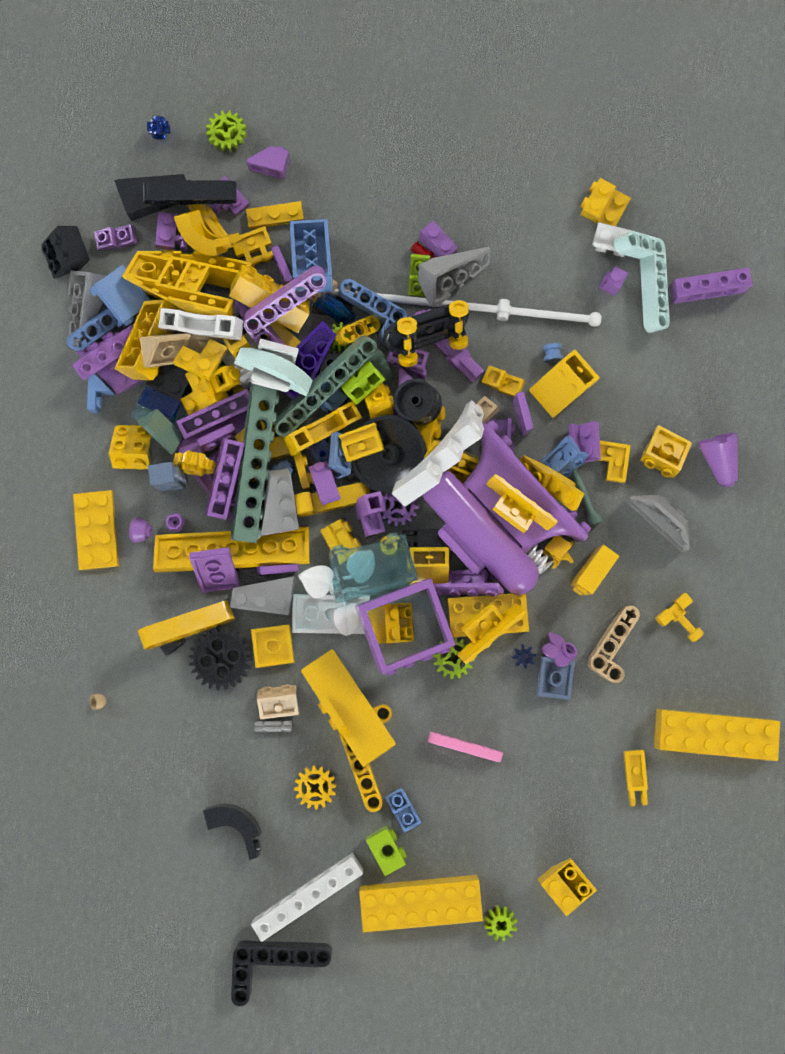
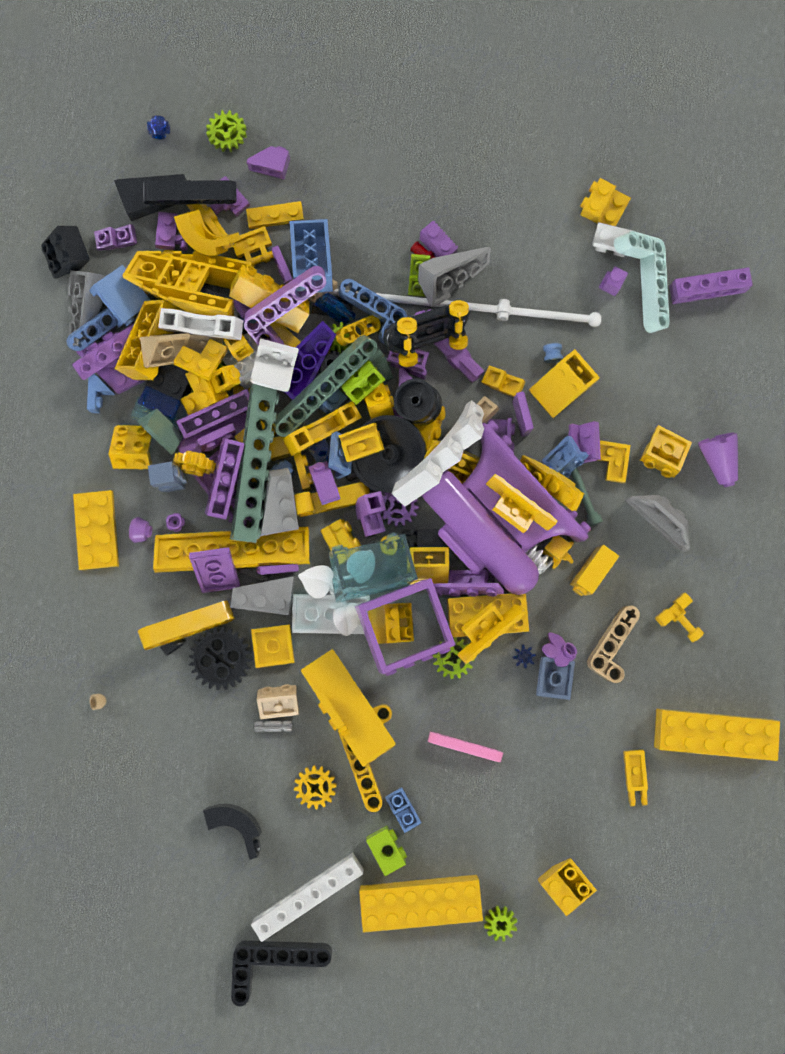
(276, 366): light aqua slope -> none

